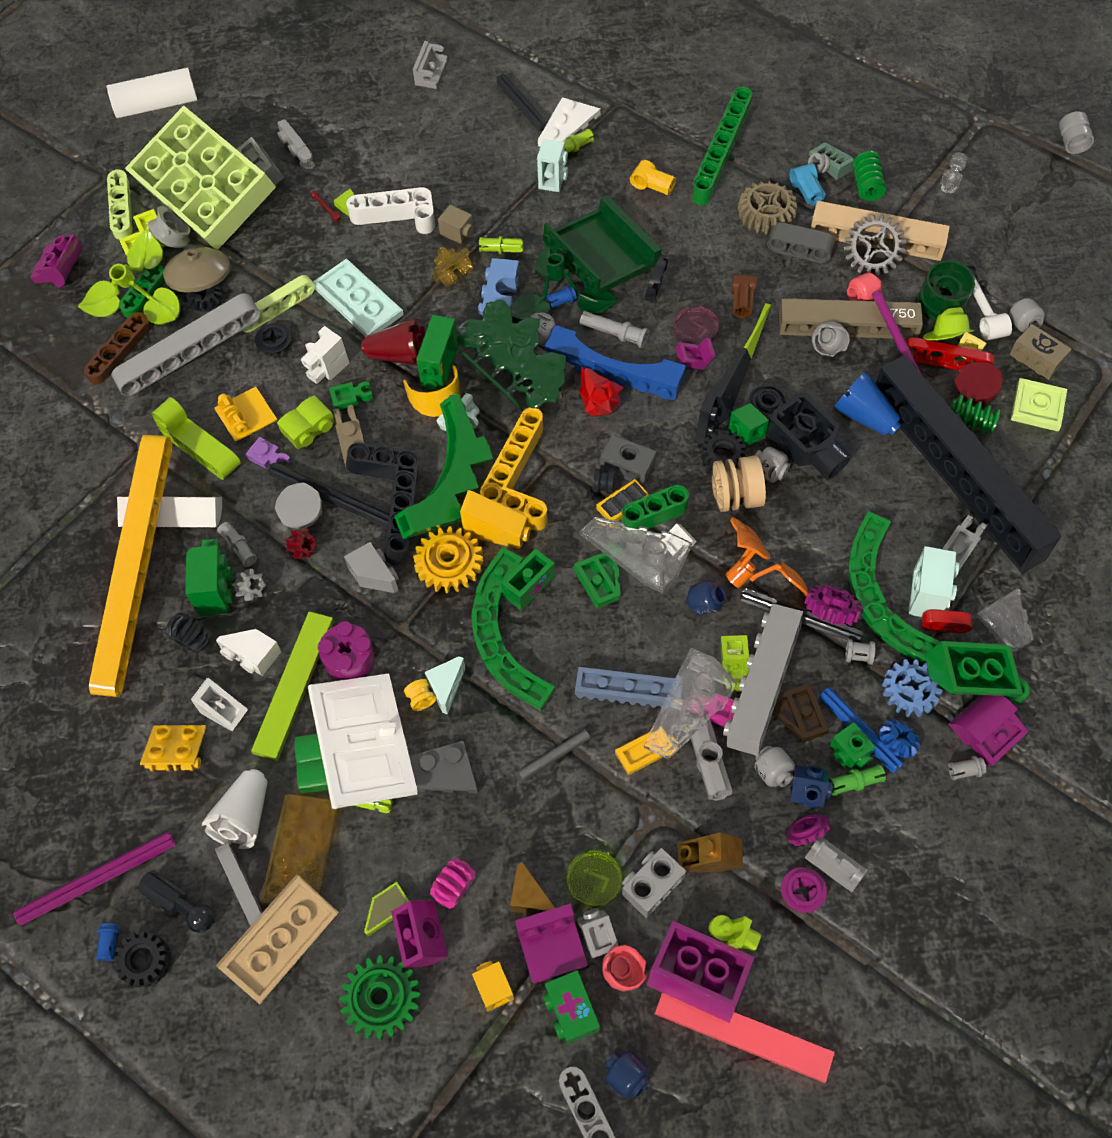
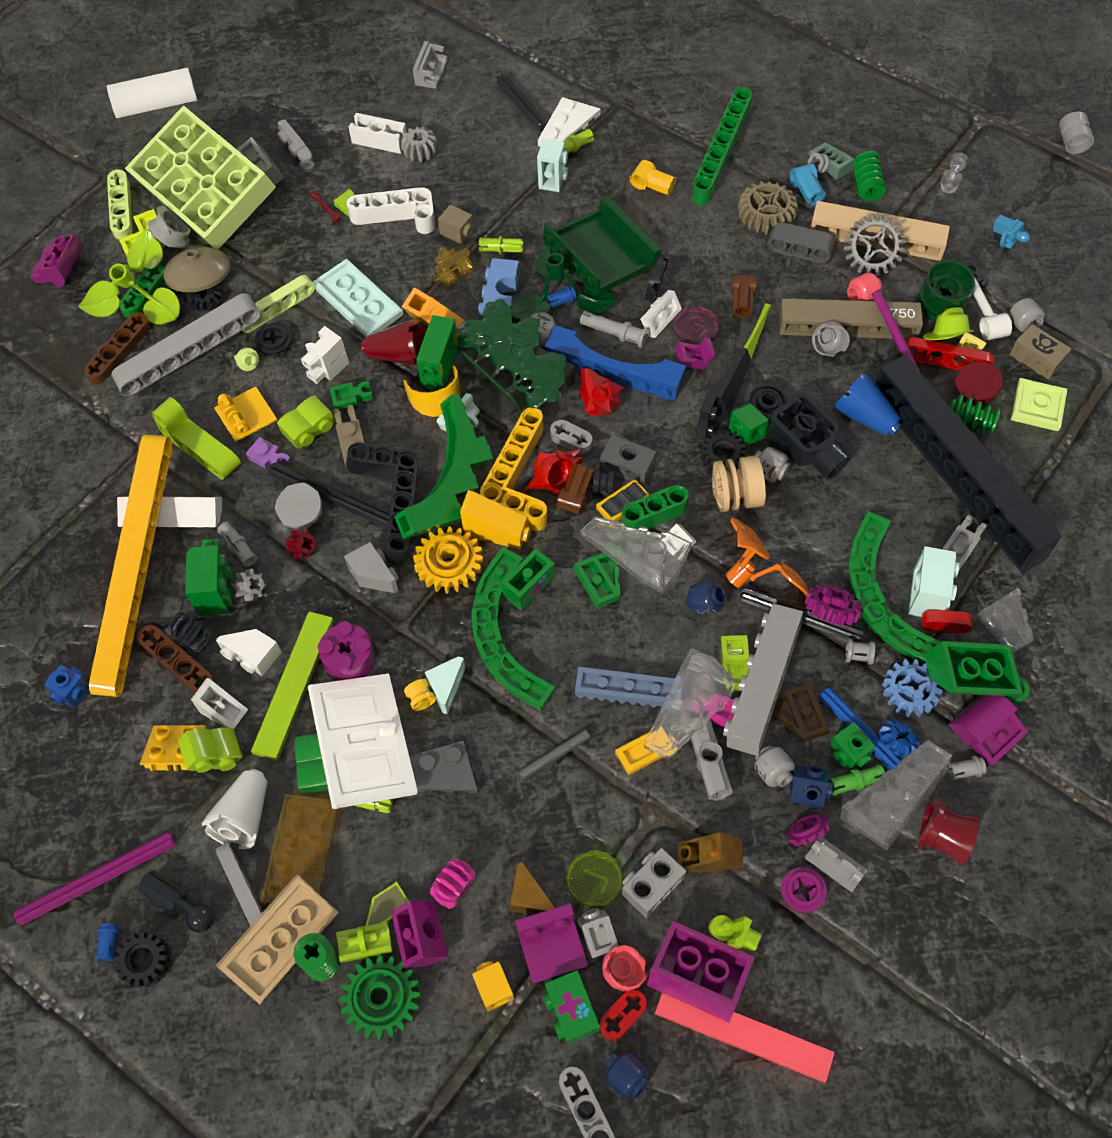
(67, 686): none -> blue brick
(176, 660): none -> reddish brown beam
(210, 749): none -> lime brick
(247, 359): none -> yellowish green plate
(308, 949): none -> green piece
(364, 942): none -> lime hips
(377, 132): none -> white piece
(419, 144): none -> light grey gear
(423, 307): none -> light orange slope
(553, 470): none -> red hair
(571, 436): none -> light grey beam
(573, 495): none -> reddish brown piece
(617, 1010): none -> red beam
(661, 313): none -> white hinge
(893, 800): none -> clear wedge
(948, 831): none -> dark red hat
(1010, 230): none -> dark azure piece

